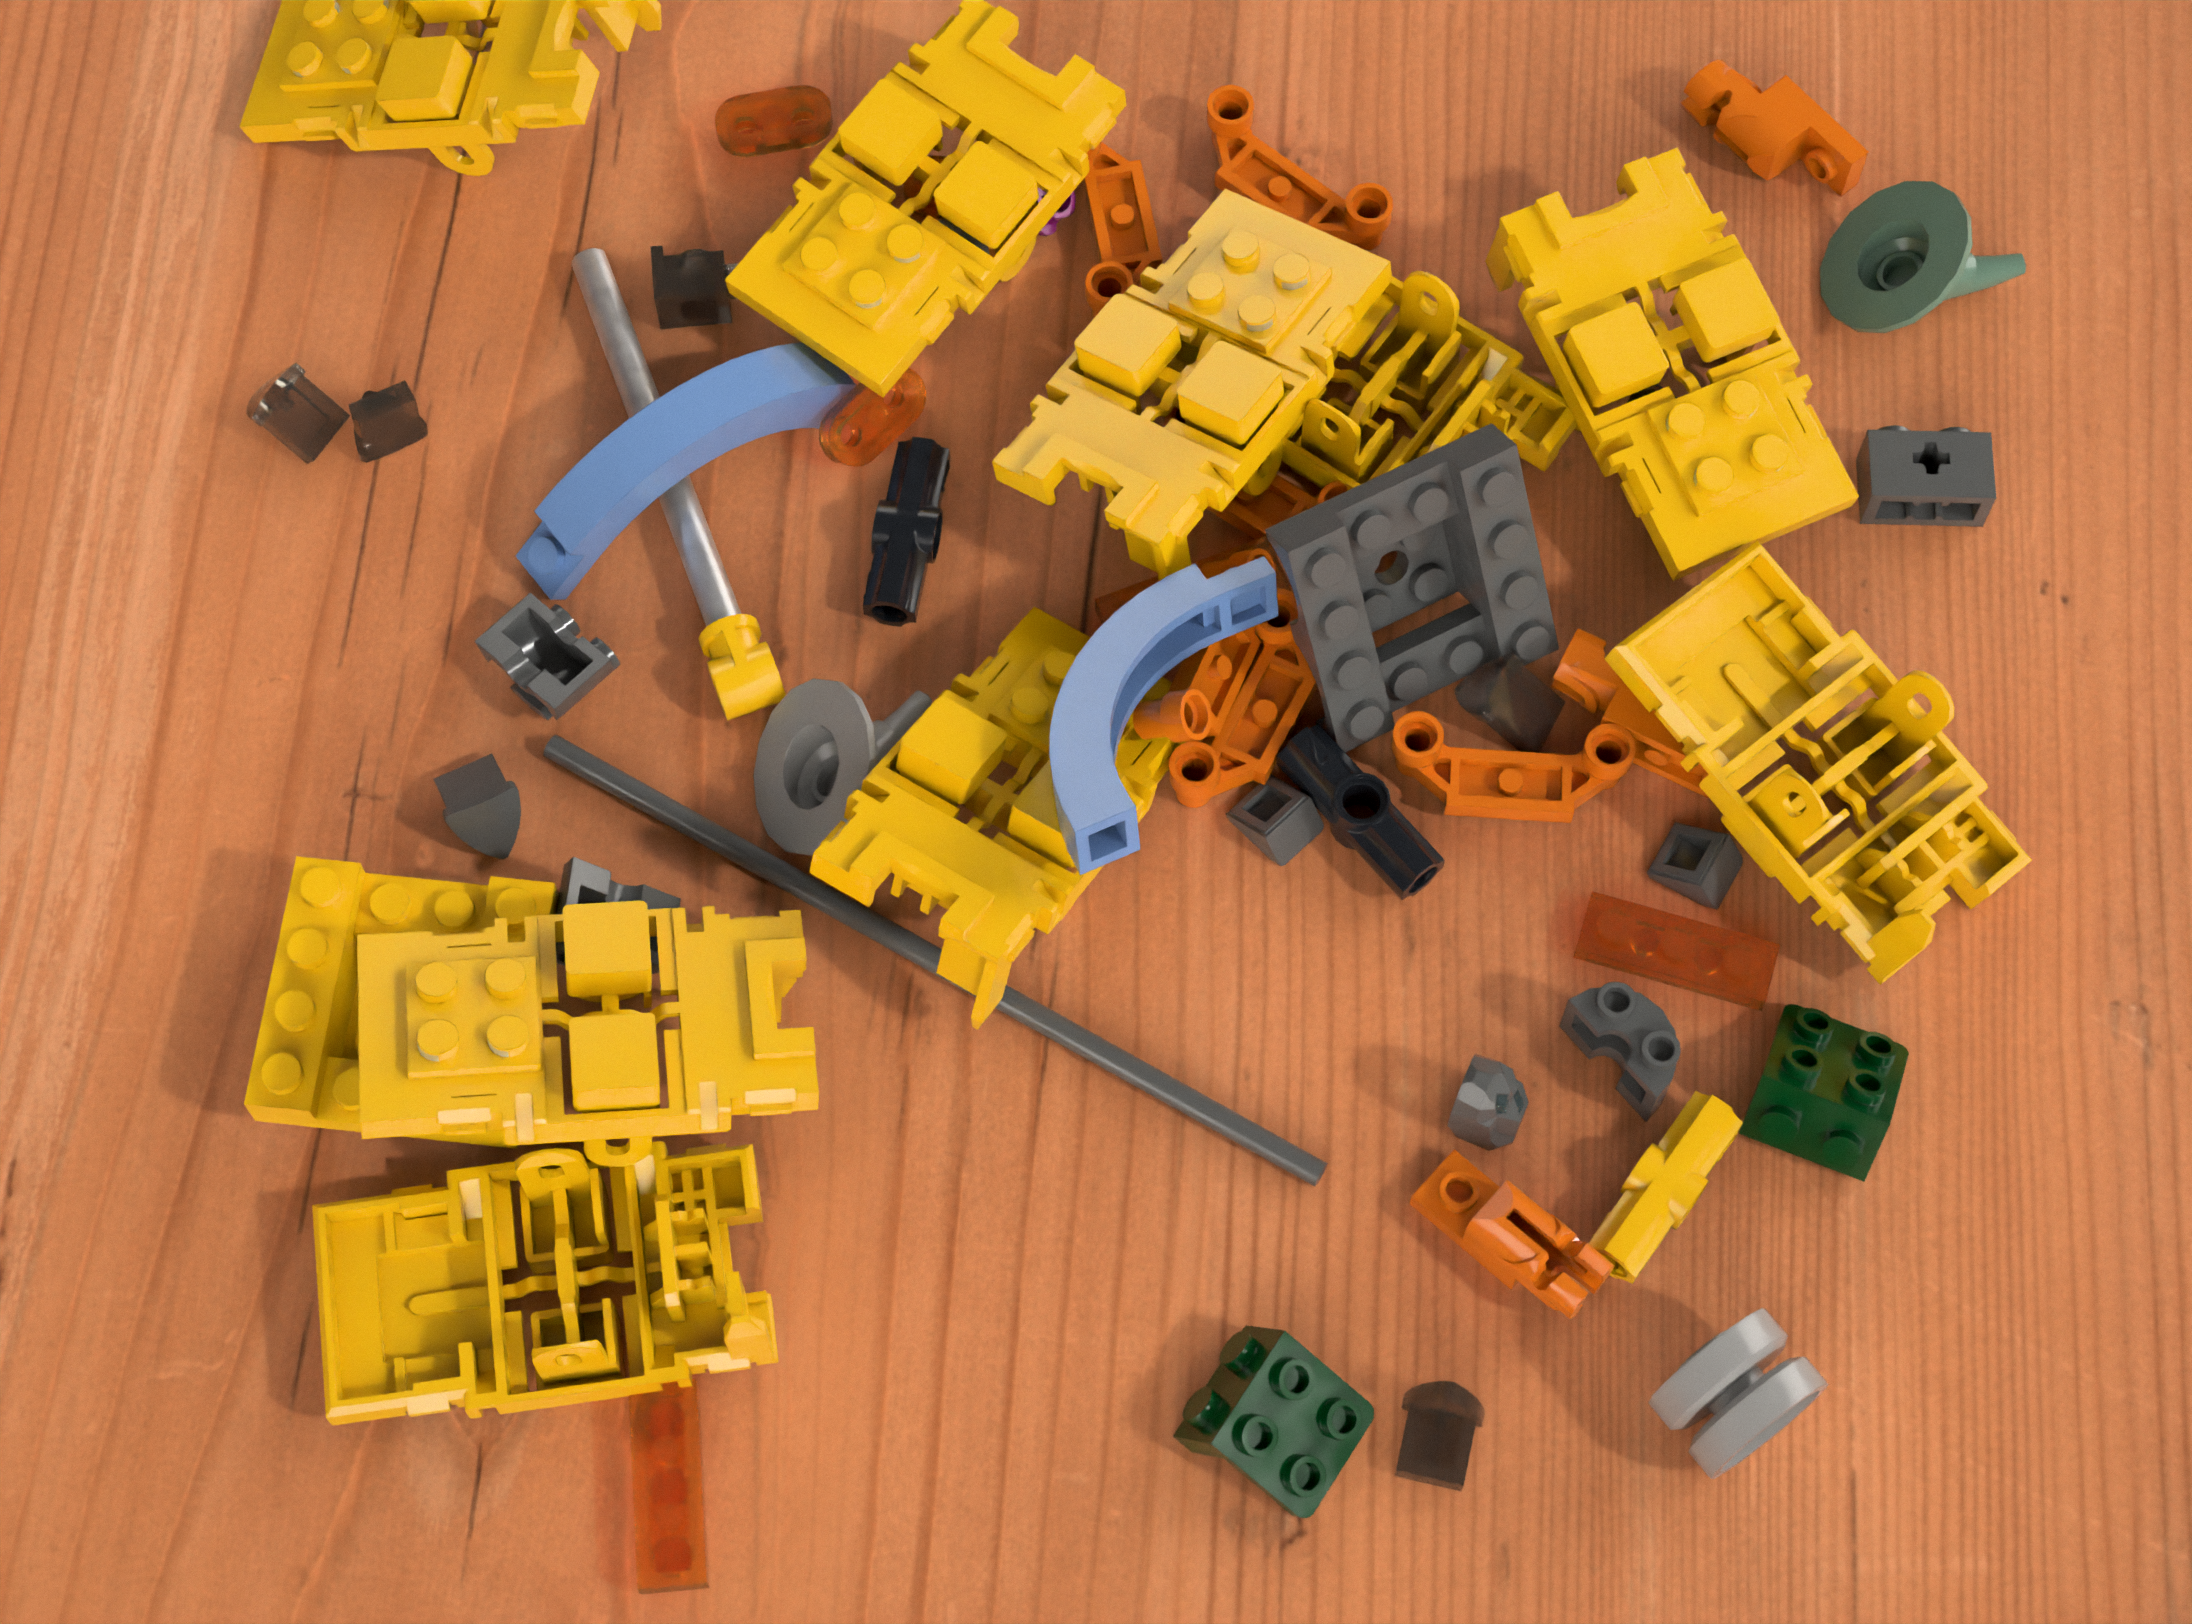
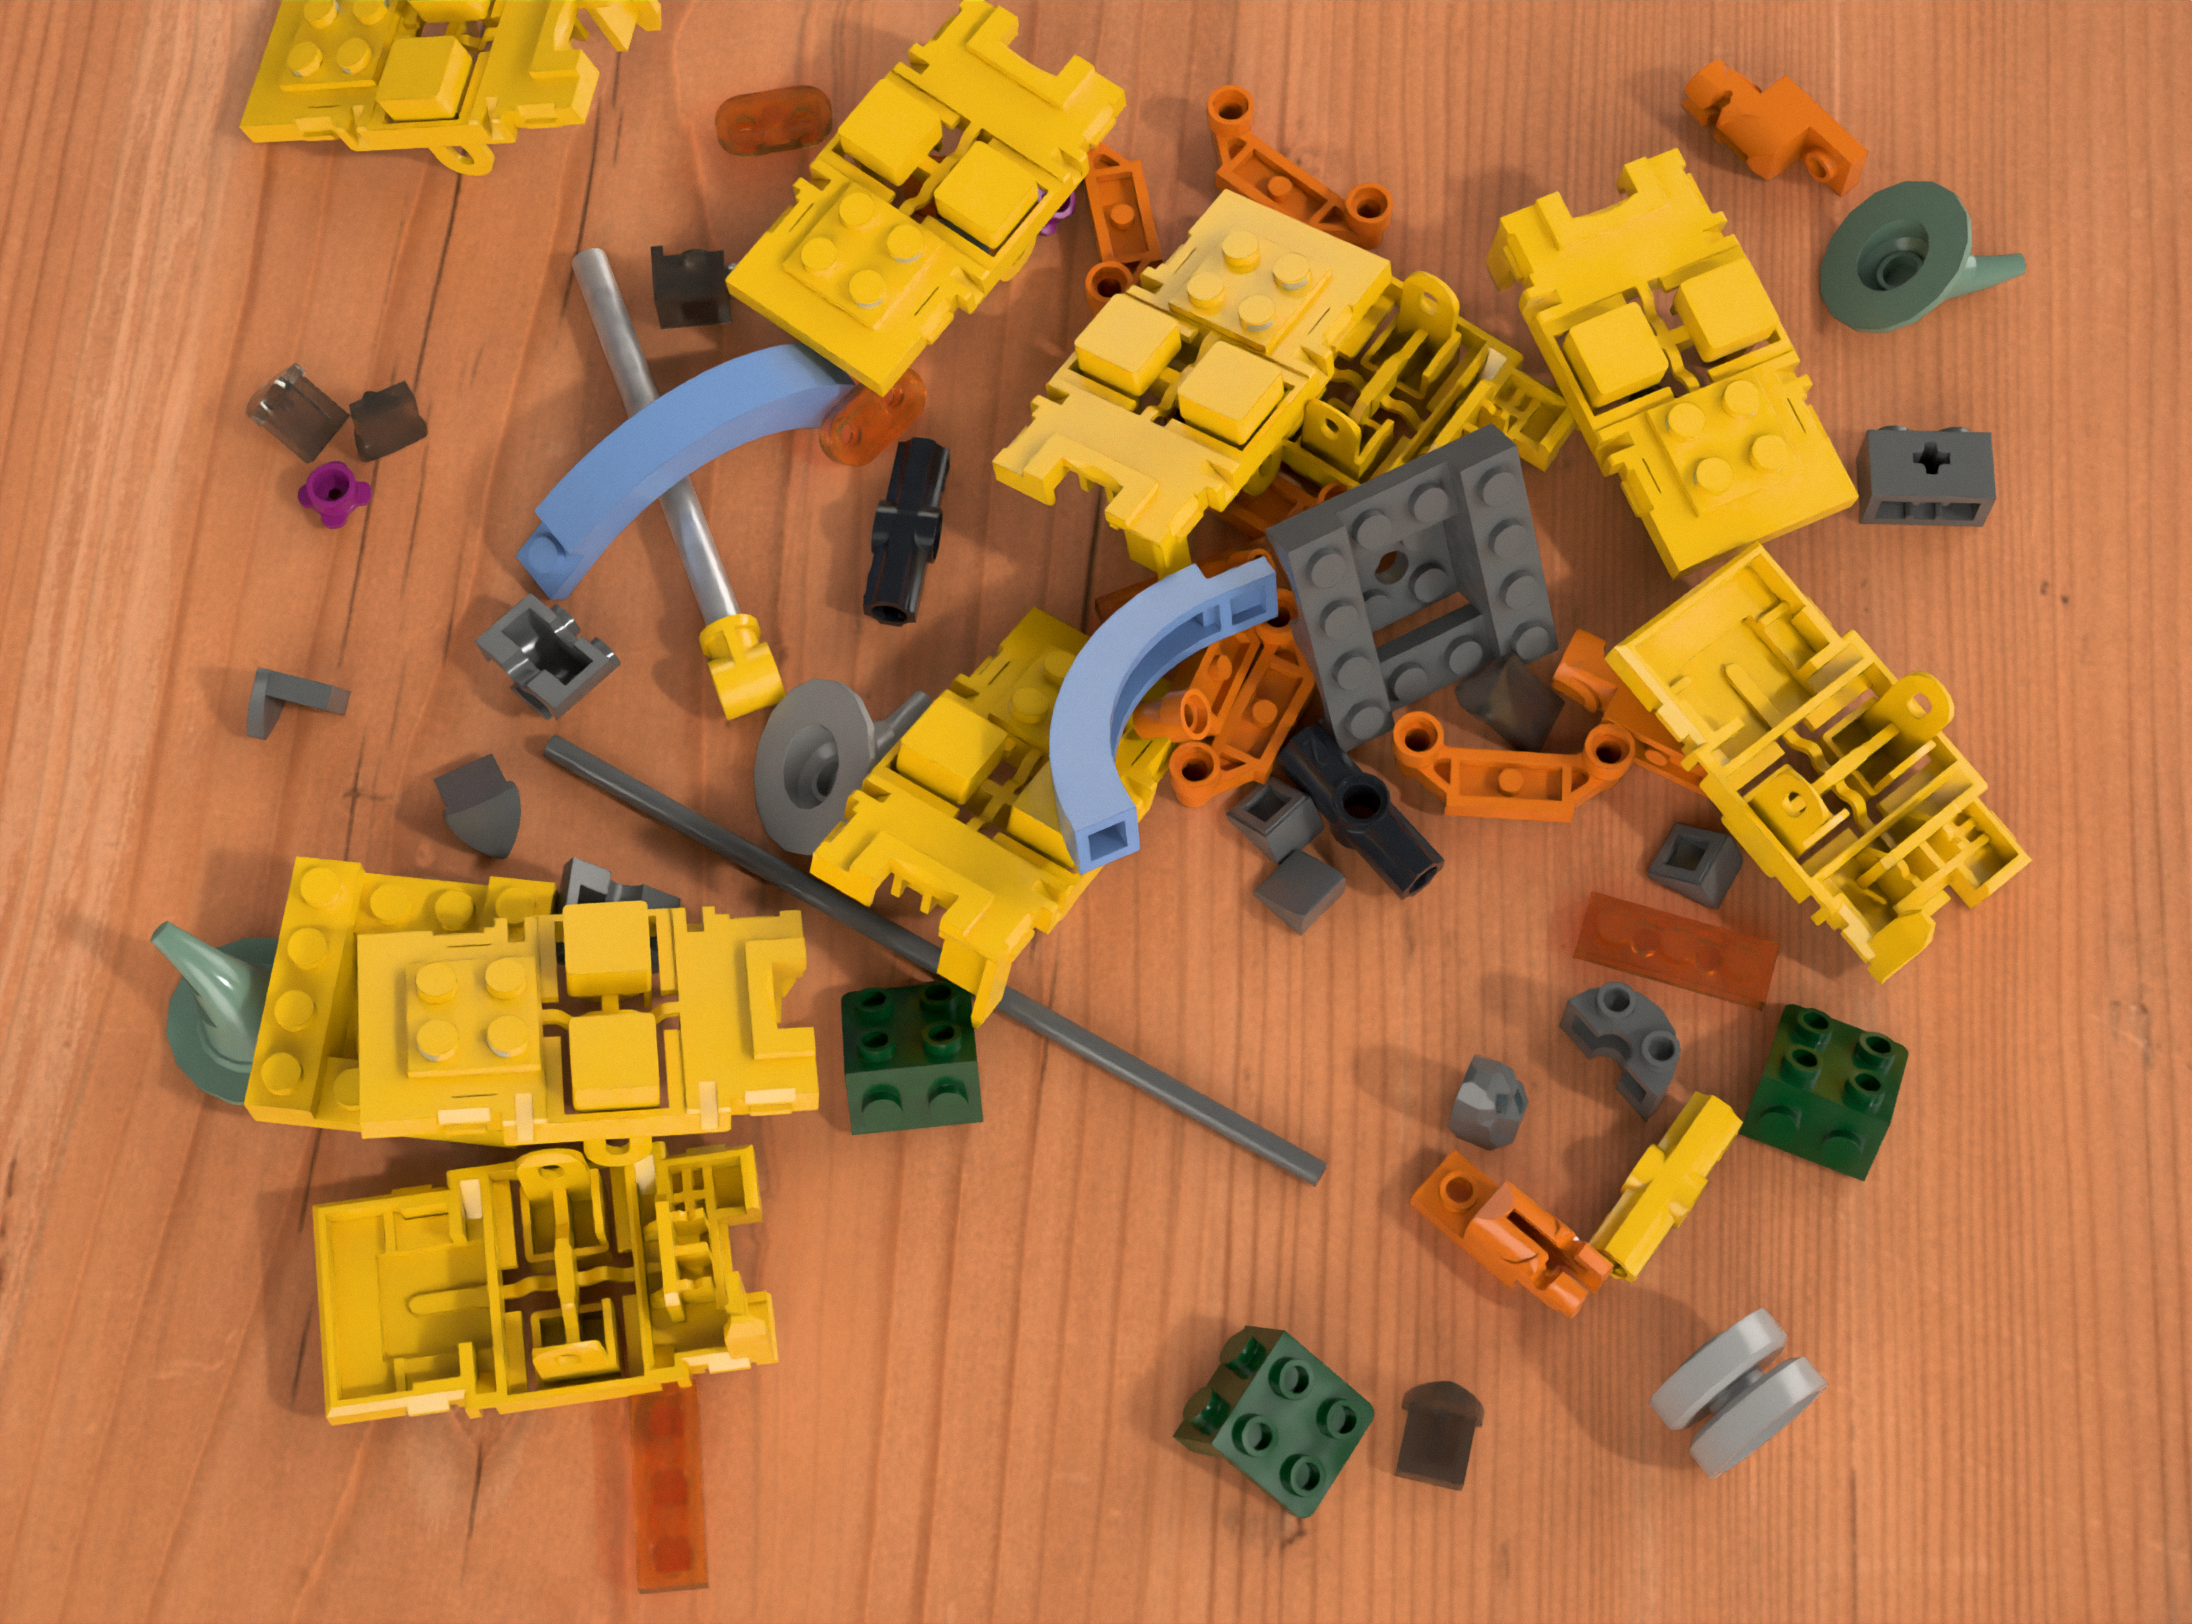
(216, 1007): none -> sand green piece
(274, 688): none -> dark grey tile
(329, 479): none -> magenta plate
(910, 1058): none -> dark green bracket
(1301, 890): none -> dark grey slope

